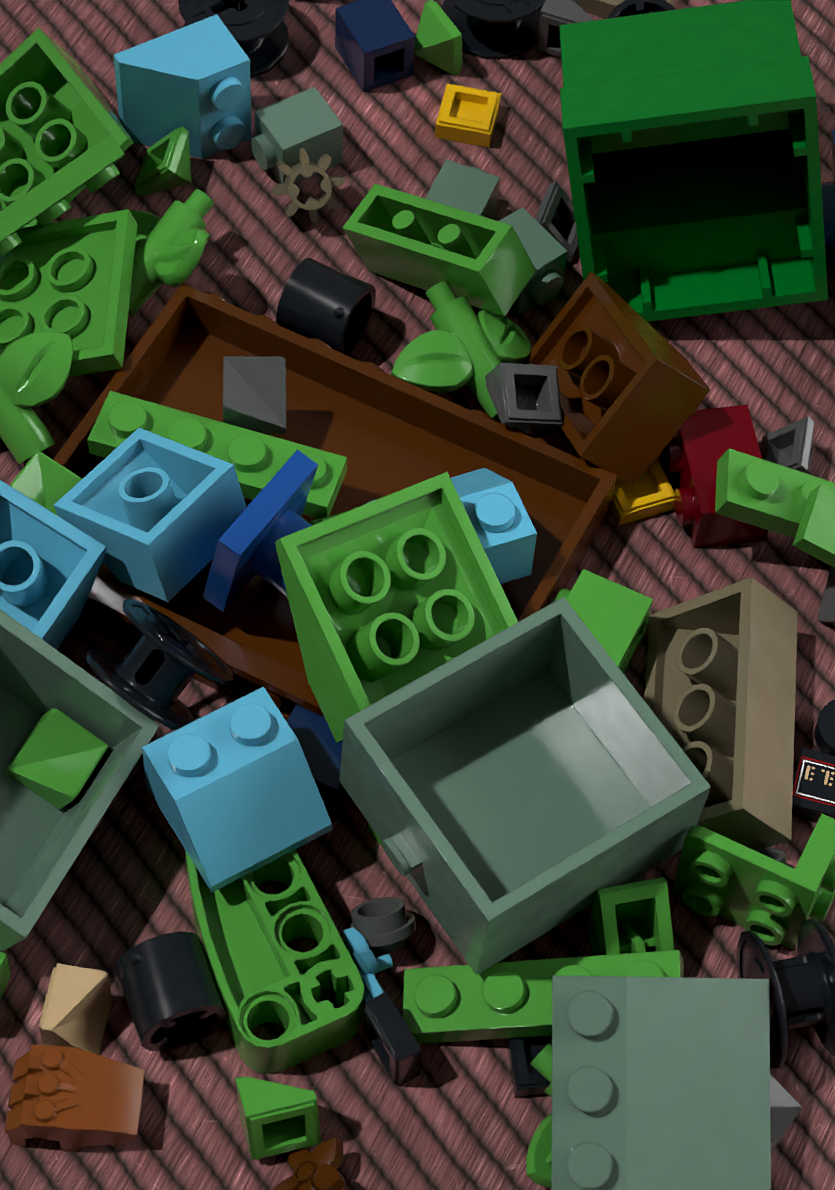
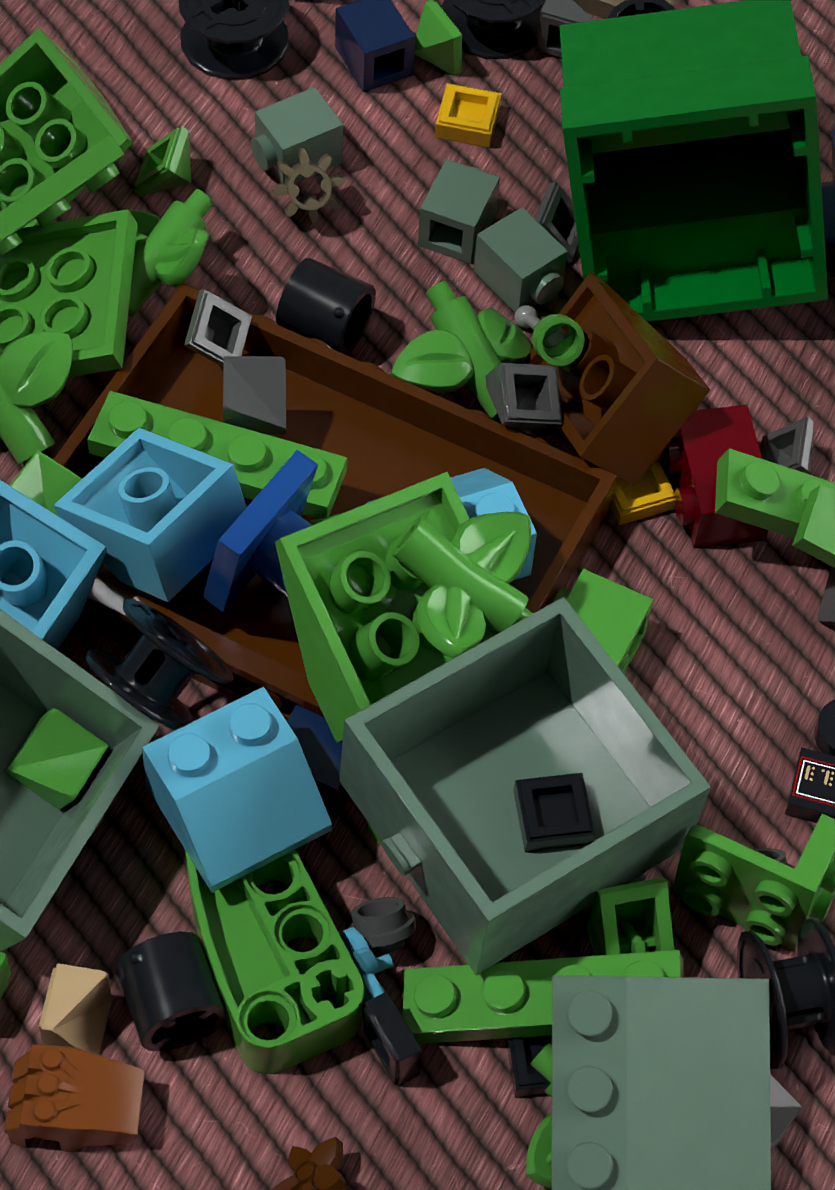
(186, 80): medium azure slope -> none
(217, 328): none -> dark grey slope
(276, 1117): bright green slope -> none
(435, 243): bright green brick -> none
(467, 577): none -> bright green plant
(553, 812): none -> black tile
(559, 346): none -> bright green hinge
(727, 697): dark tan slope -> none

